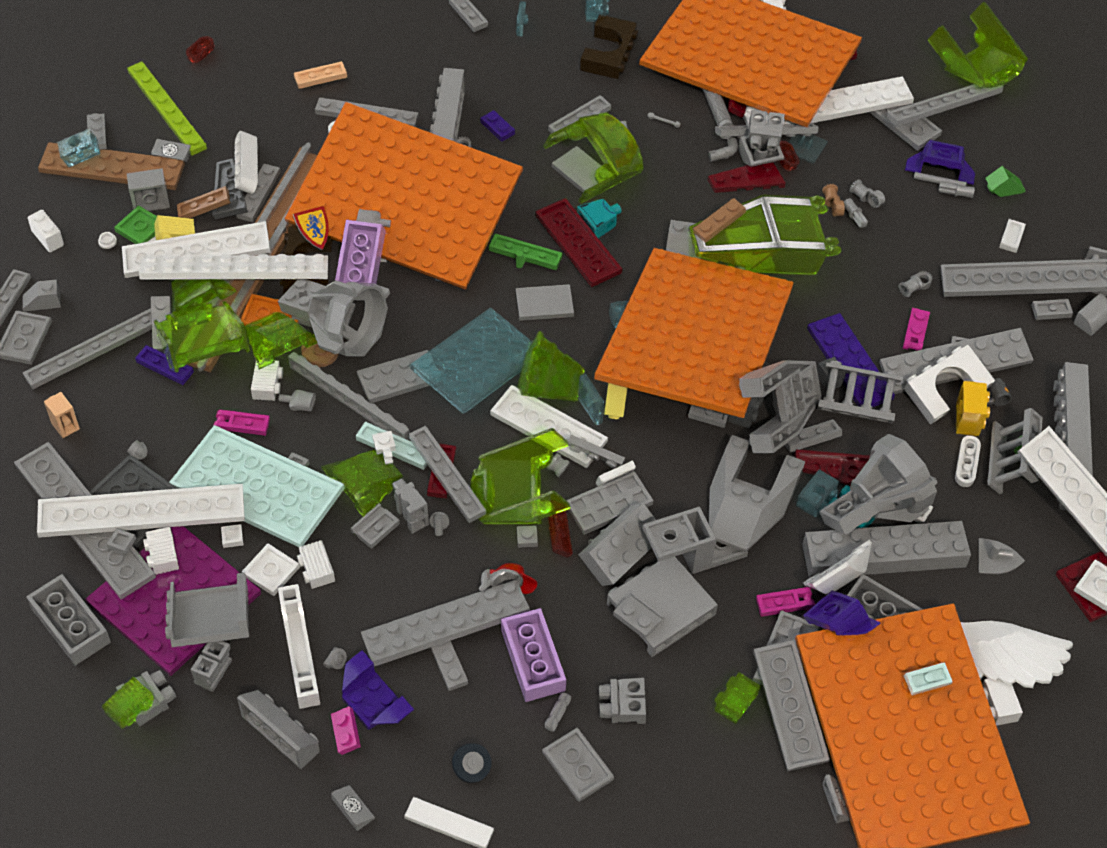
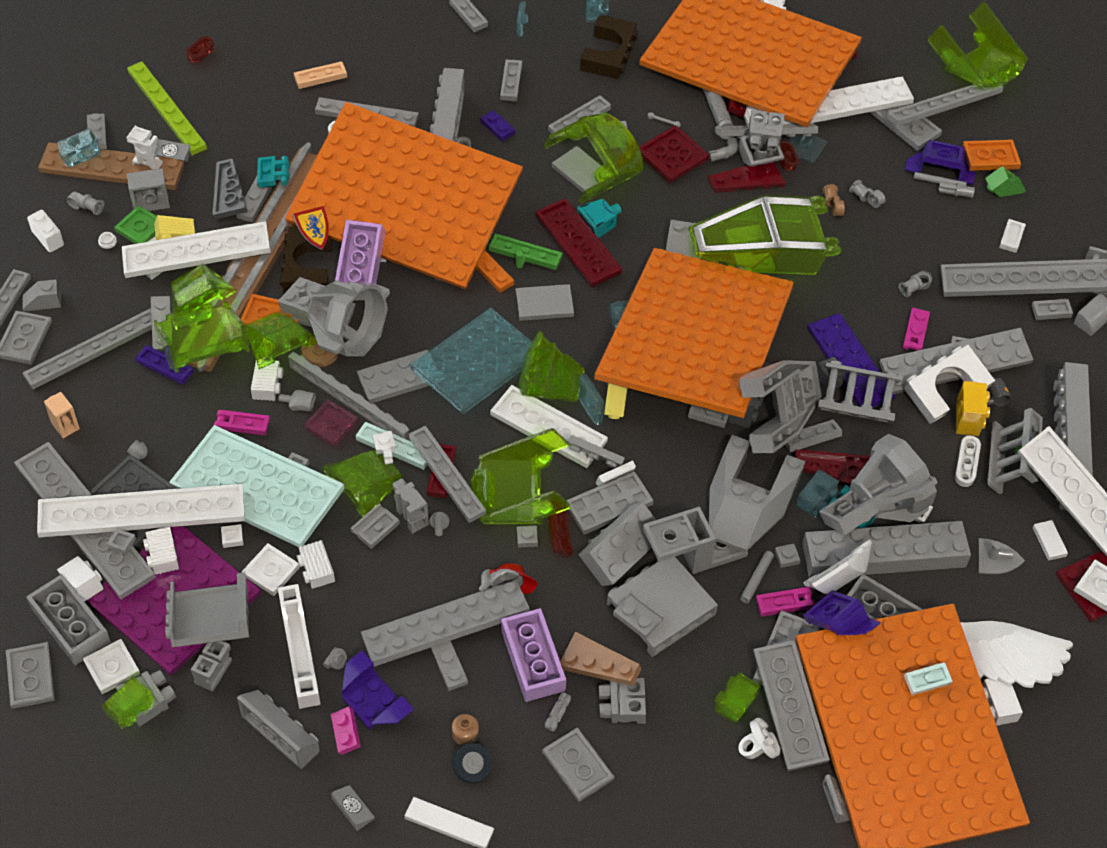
(30, 675): none -> light grey tile
(82, 578): none -> white brick
(85, 202): none -> light grey connector
(111, 666): none -> white plate
(144, 147): none -> white piece
(204, 203): medium nougat plate -> none
(234, 267): white plate -> none
(246, 162): white beam -> none
(267, 171): none -> teal plate
(331, 423): none -> clear pink plate
(372, 217): light grey piece -> none
(465, 729): none -> medium nougat head
(494, 273): none -> orange plate
(511, 80): none -> light grey plate
(558, 465): light grey wheel -> none
(595, 660): none -> medium nougat wing
(673, 154): none -> dark red plate
(719, 220): medium nougat plate -> none
(757, 577): none -> light grey piece
(762, 740): none -> white tile
(787, 555): none -> light grey plate
(855, 213): light grey axle -> none
(991, 155): none -> orange plate
(1050, 540): none -> white tile

